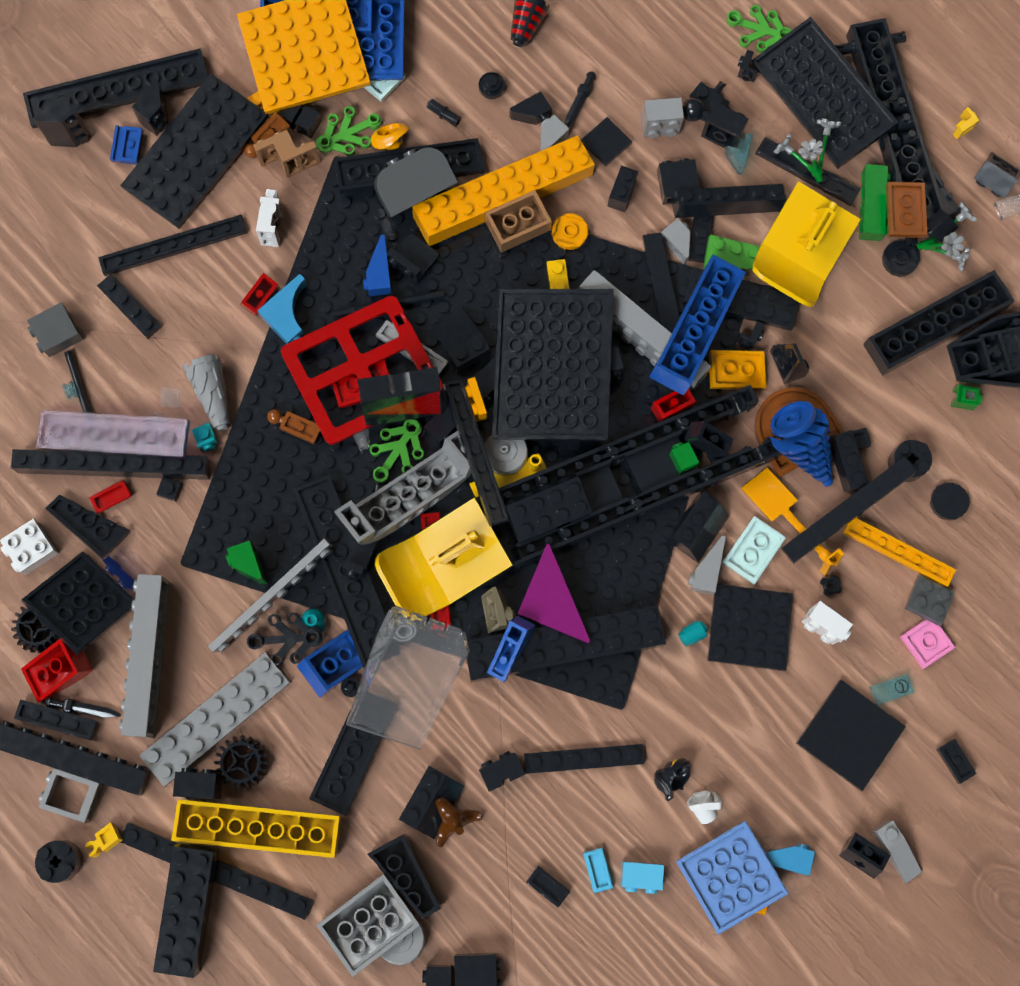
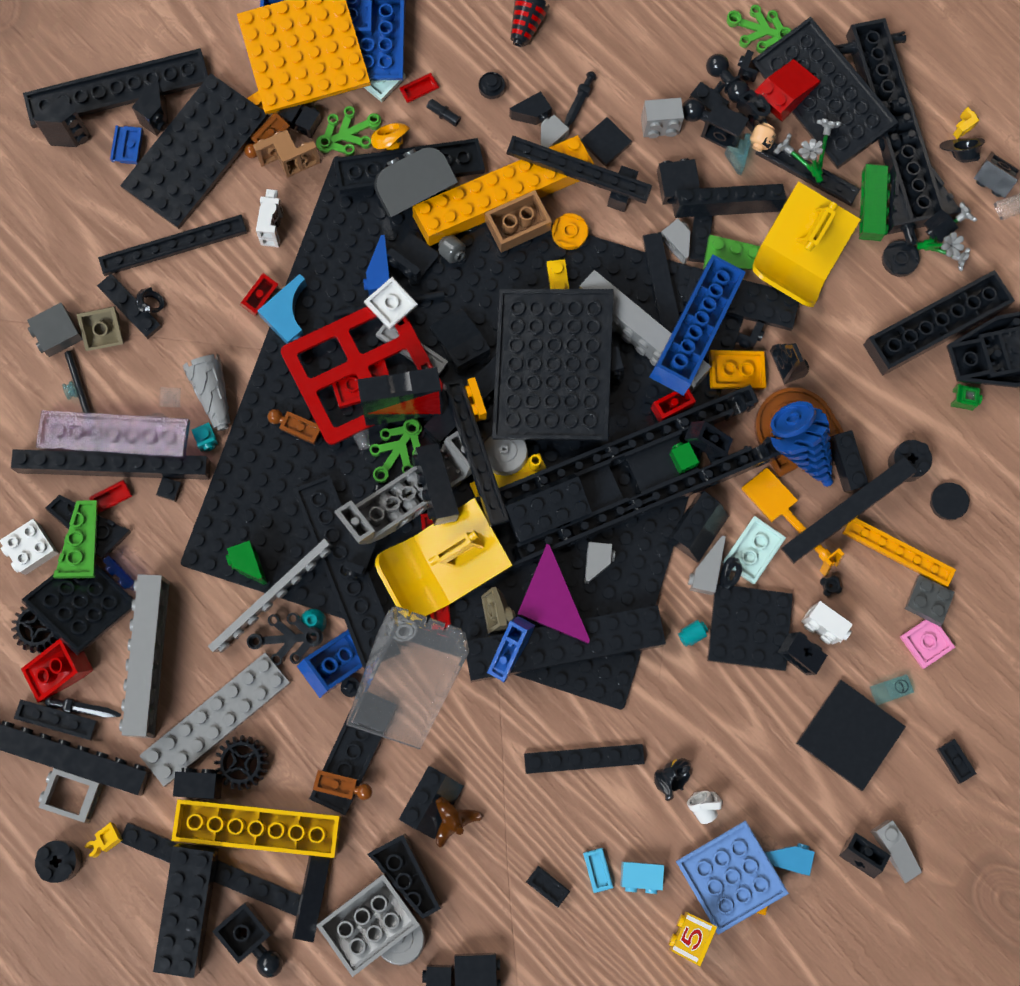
(79, 546): none -> bright green wing
(100, 328): none -> dark tan slope
(142, 306): none -> black piece
(268, 962): none -> black brick
(311, 899): none -> black tile
(341, 786): none -> dark orange plate
(390, 303): none -> white tile
(419, 87): none -> red tile
(435, 484): none -> black brick
(451, 249): none -> dark grey head
(505, 768): black brick -> none
(579, 169): none -> black tile
(598, 559): none -> light grey slope
(692, 938): none -> yellow slope
(726, 571): none -> black piece
(739, 92): none -> black piece
(762, 137): none -> light nougat head
(787, 88): none -> red slope
(802, 653): none -> black brick
(862, 438): black plate -> none
(906, 209): dark orange plate -> none
(964, 149): none -> black piece

